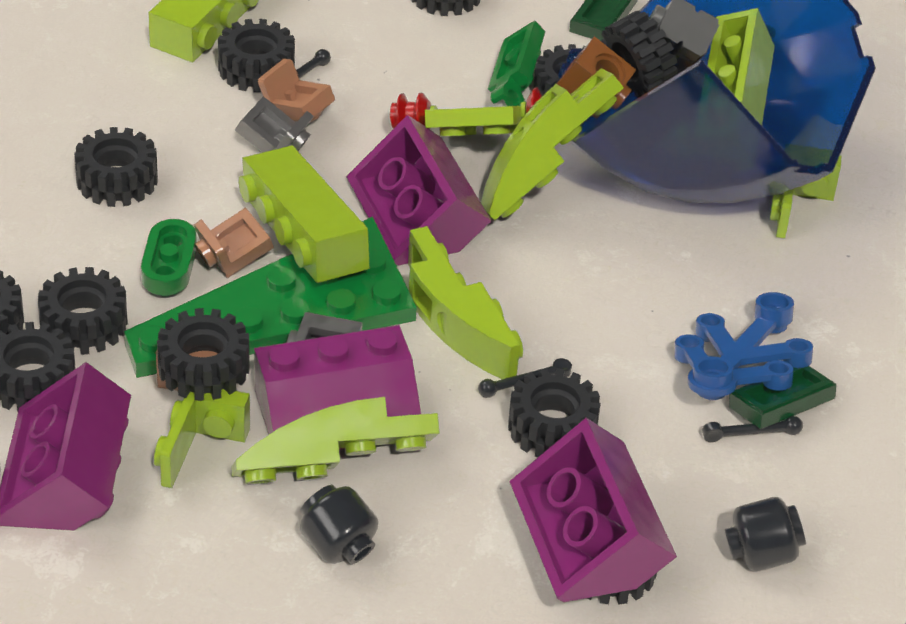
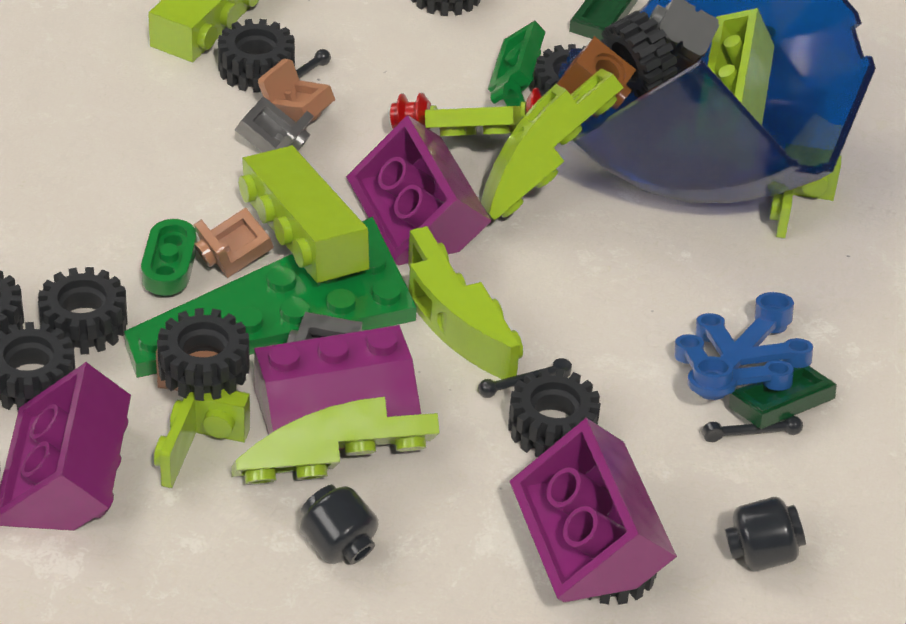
(102, 181): black tyre -> none

